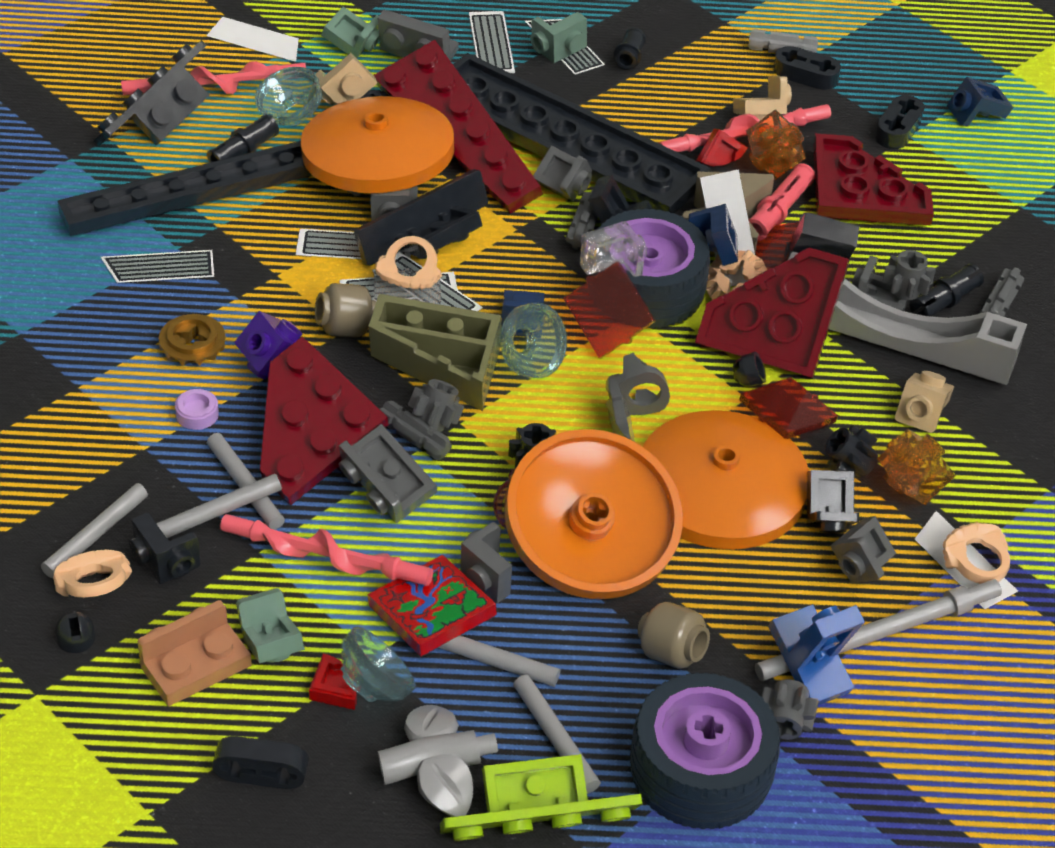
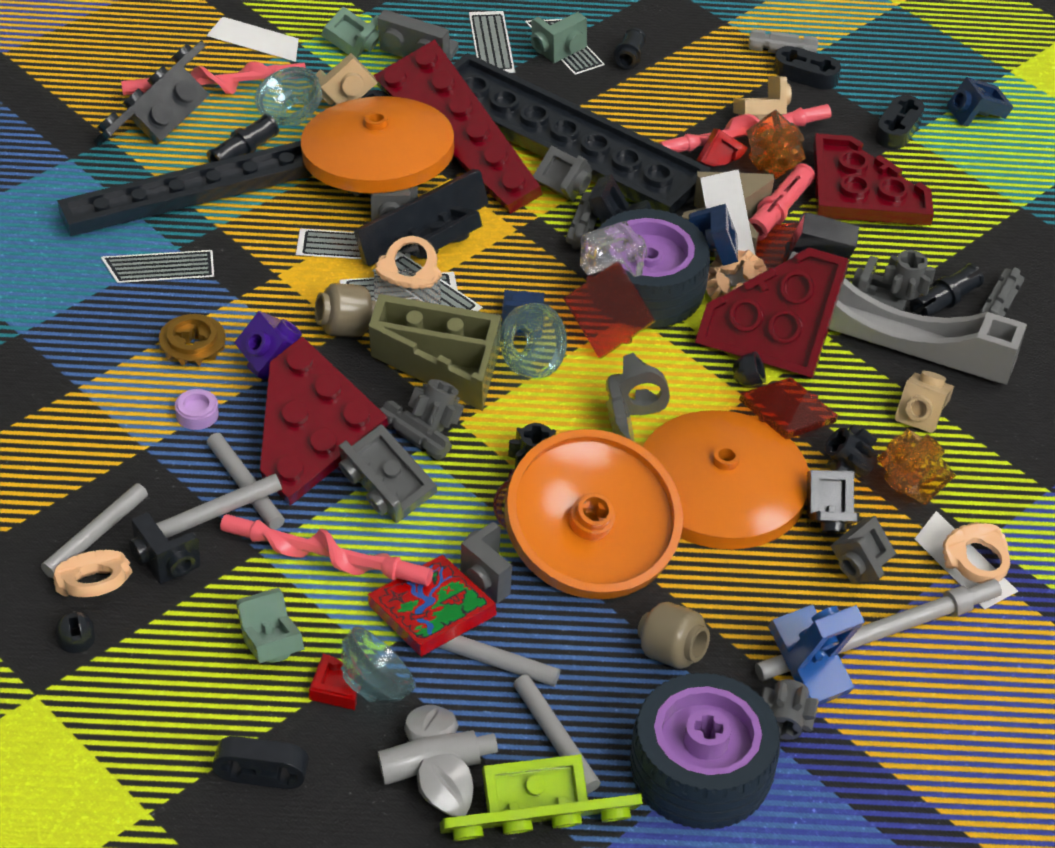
(192, 653): nougat bracket -> none

